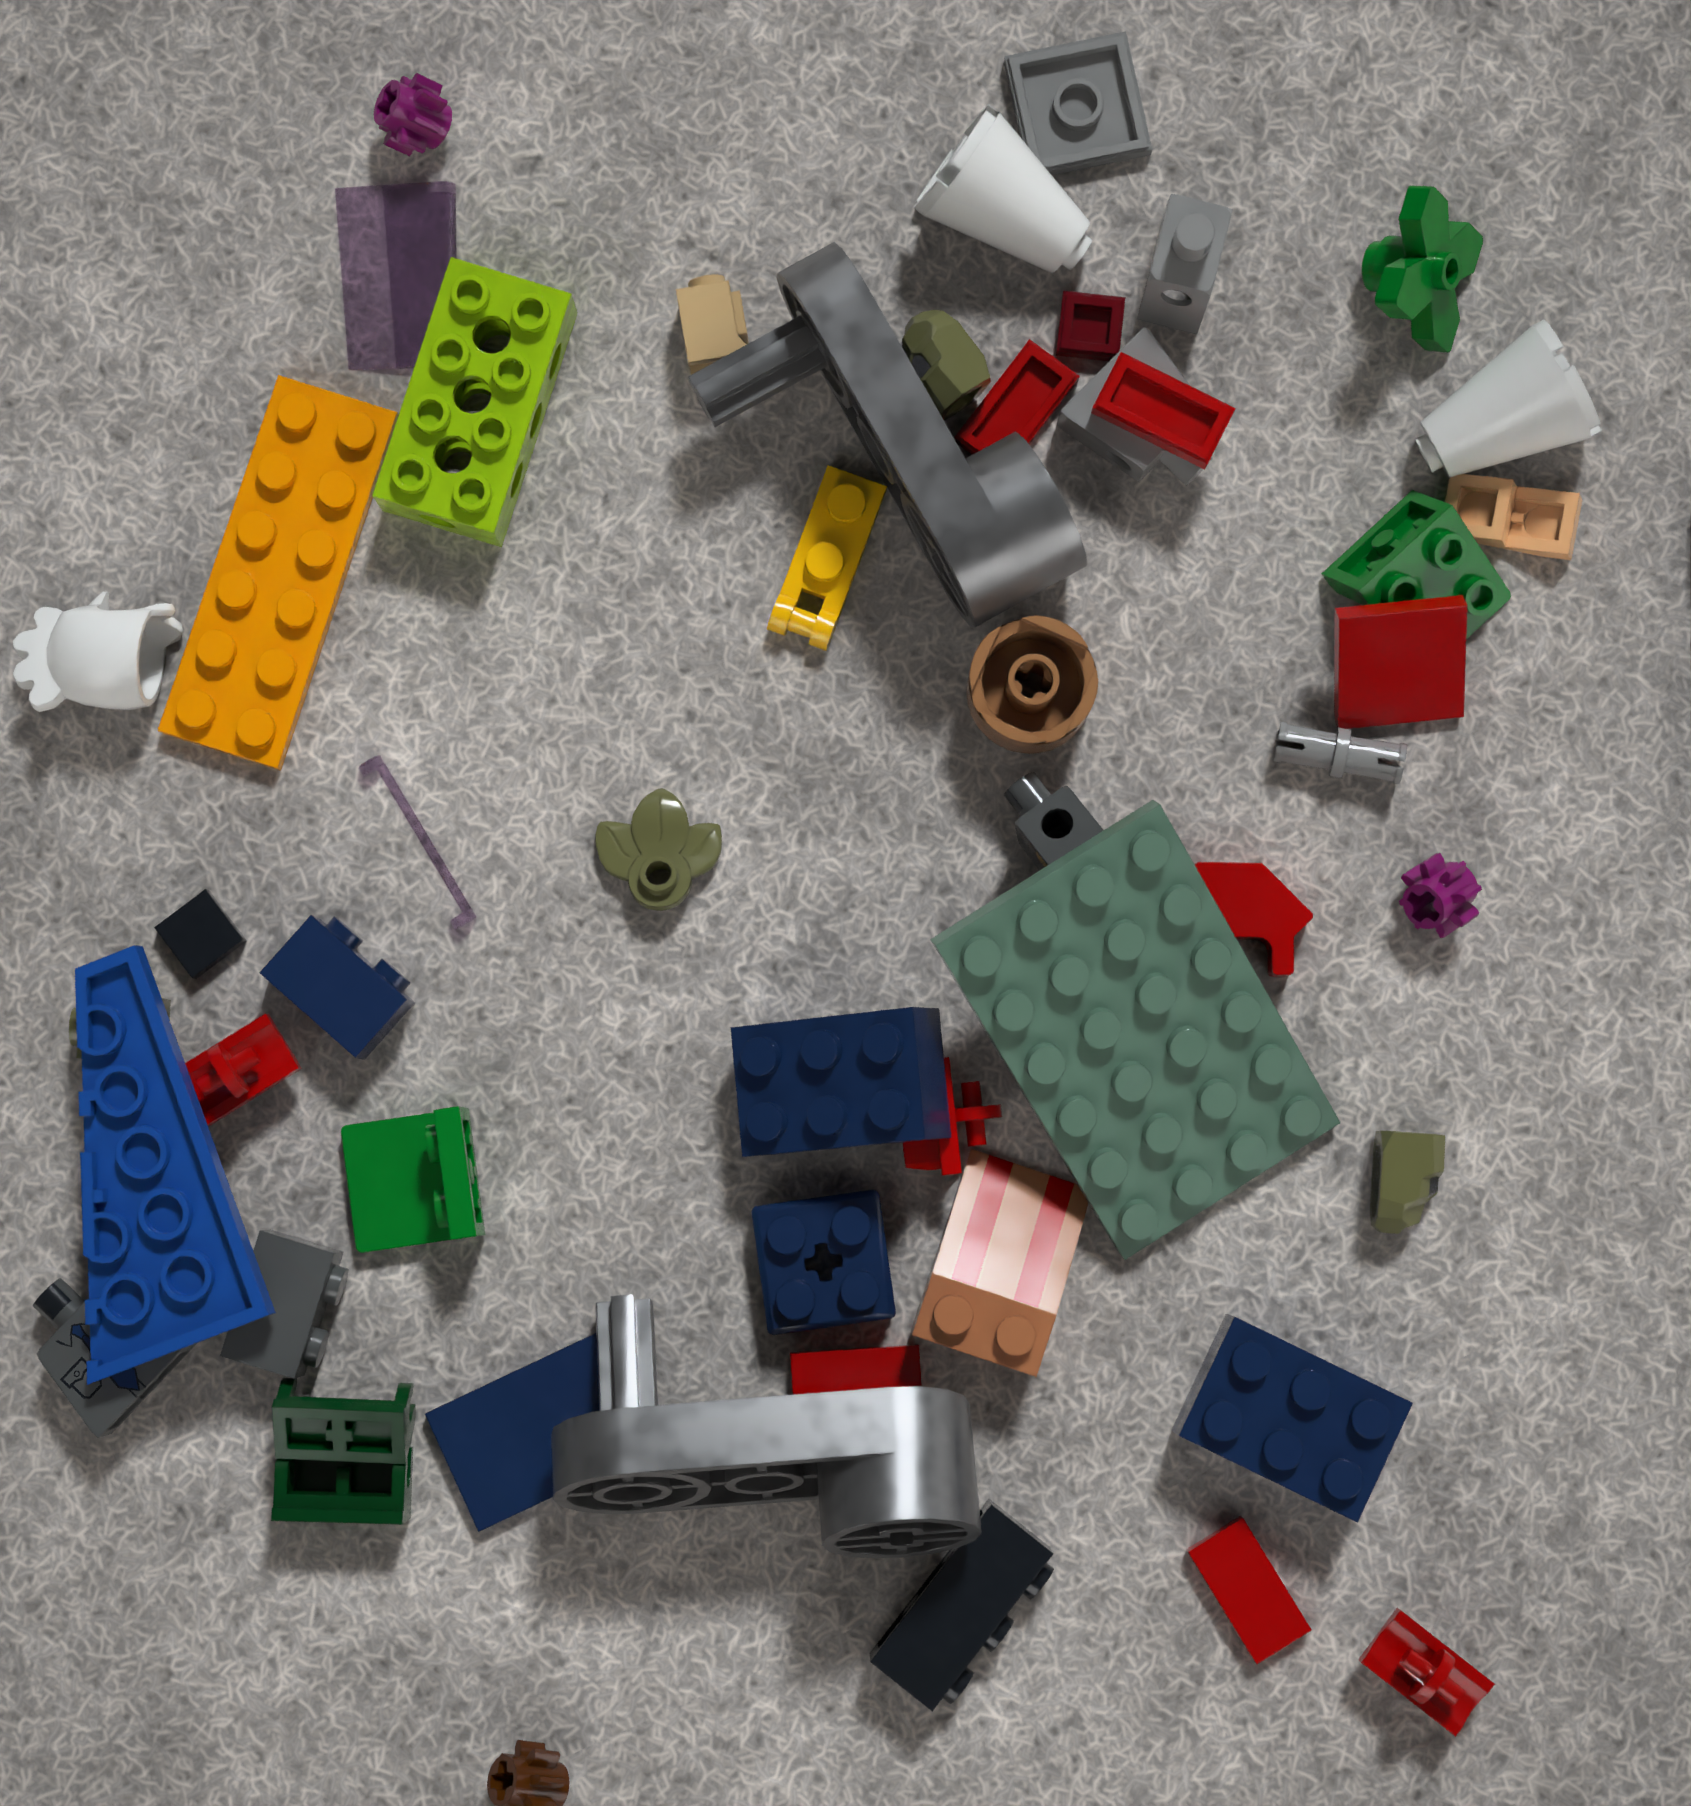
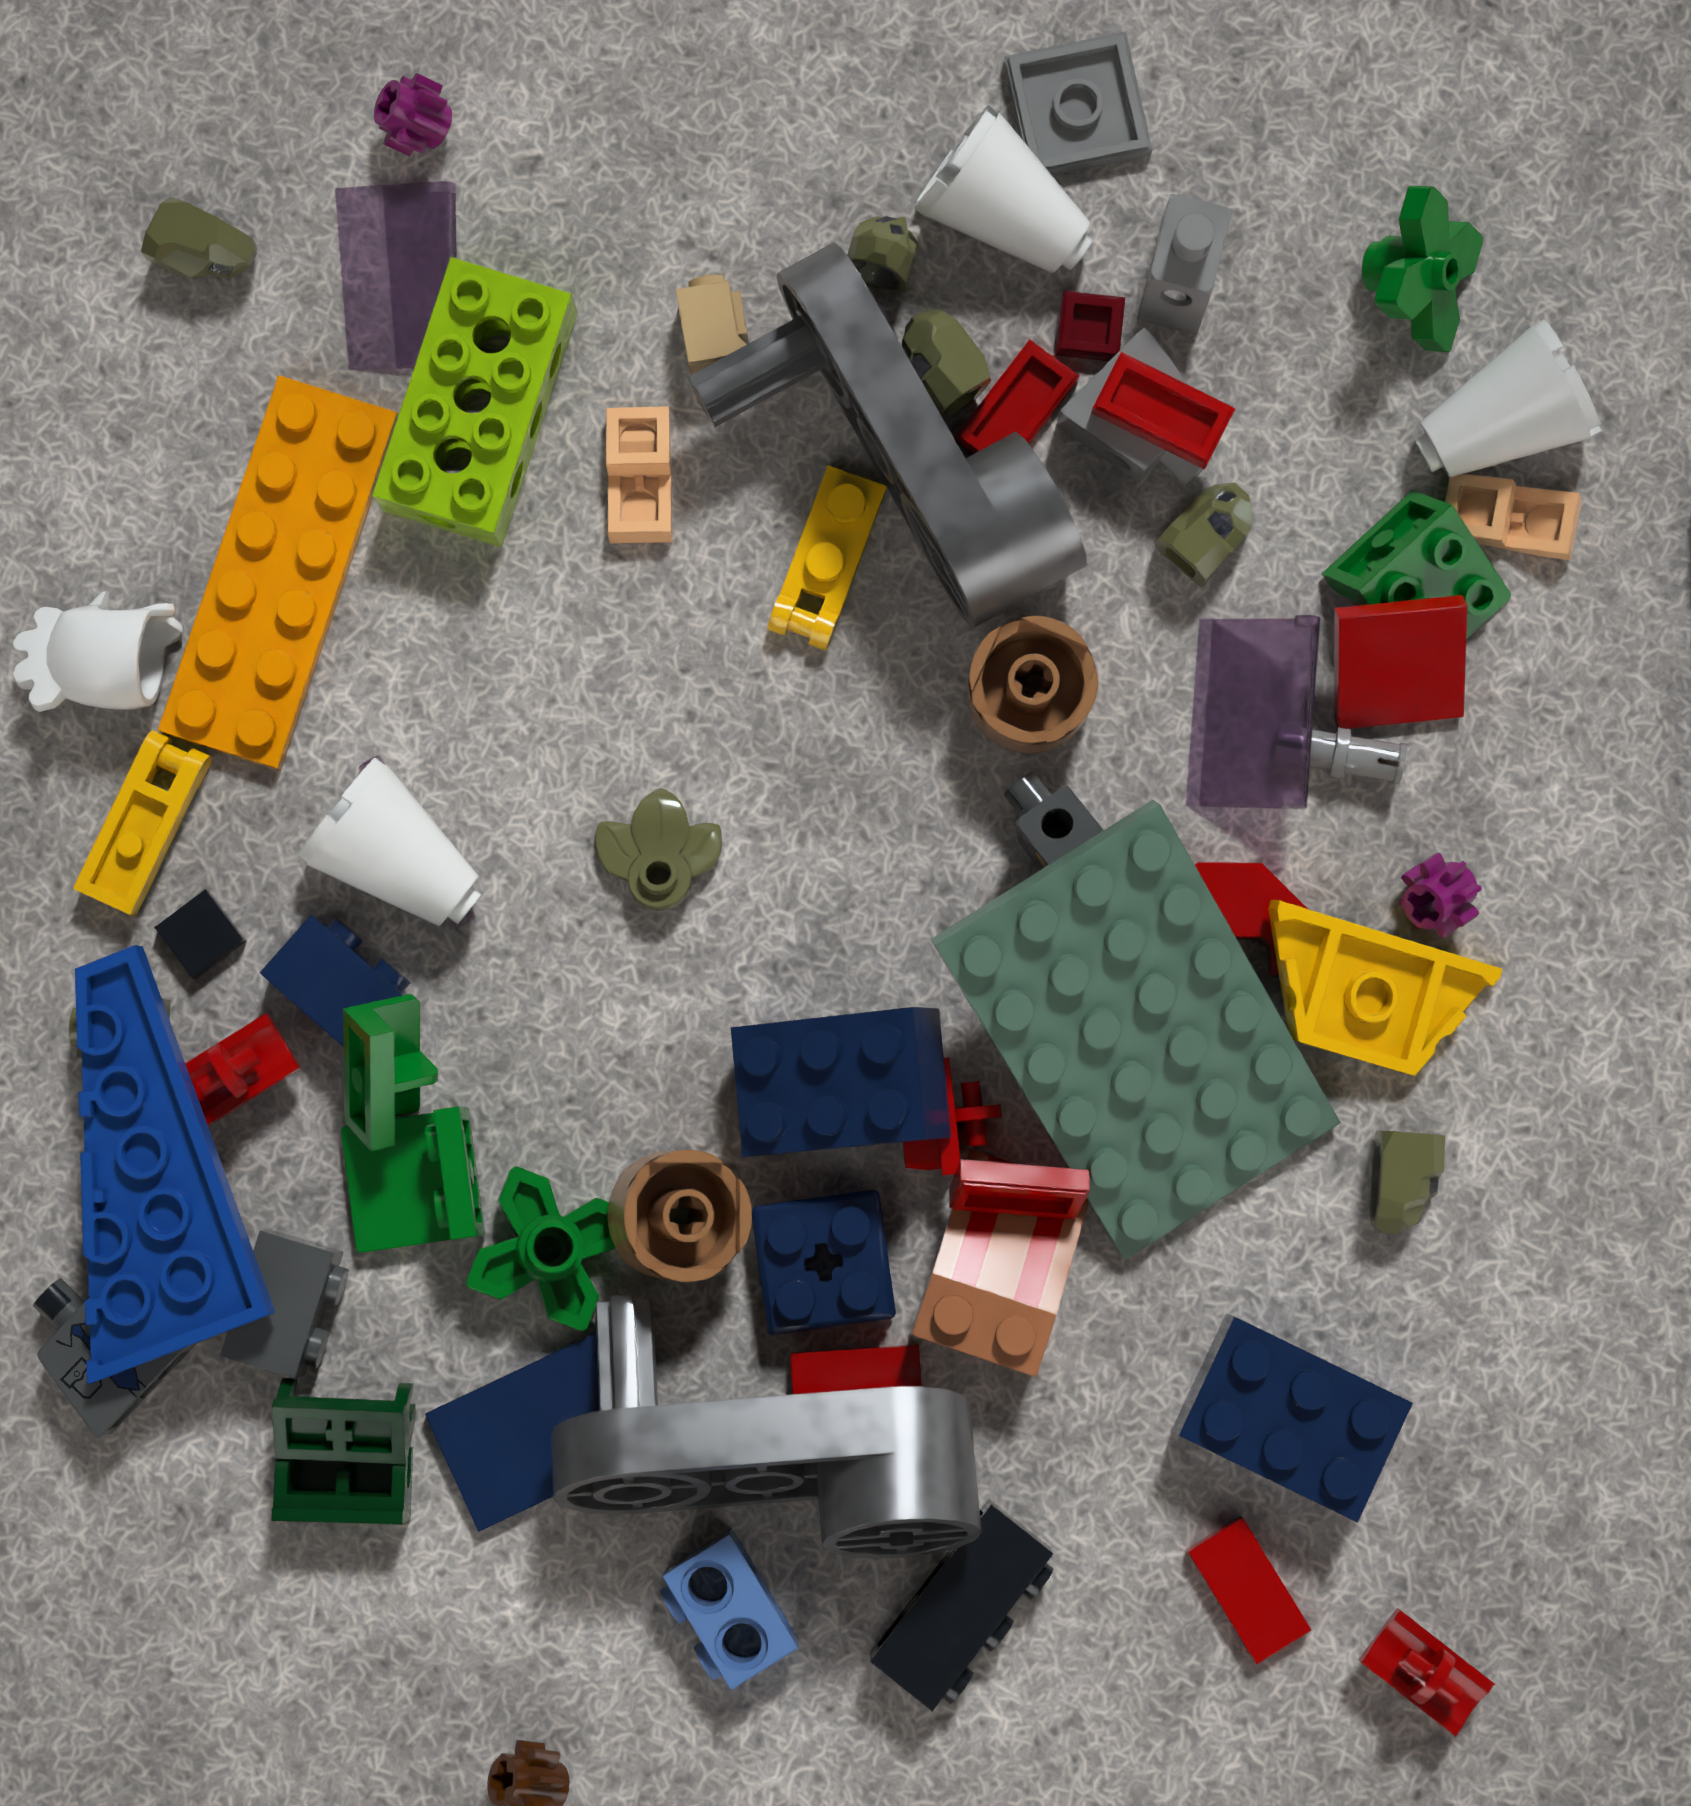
(141, 824): none -> yellow plate
(196, 242): none -> olive rock
(383, 1067): none -> green panel
(392, 849): none -> white cone
(512, 1264): none -> green plant
(639, 474): none -> light nougat slope
(687, 1250): none -> medium nougat brick
(744, 1602): none -> medium blue brick
(884, 253): none -> olive rock
(1018, 1189): none -> red tile
(1208, 531): none -> olive rock
(1253, 713): none -> clear purple piece
(1369, 989): none -> yellow wing

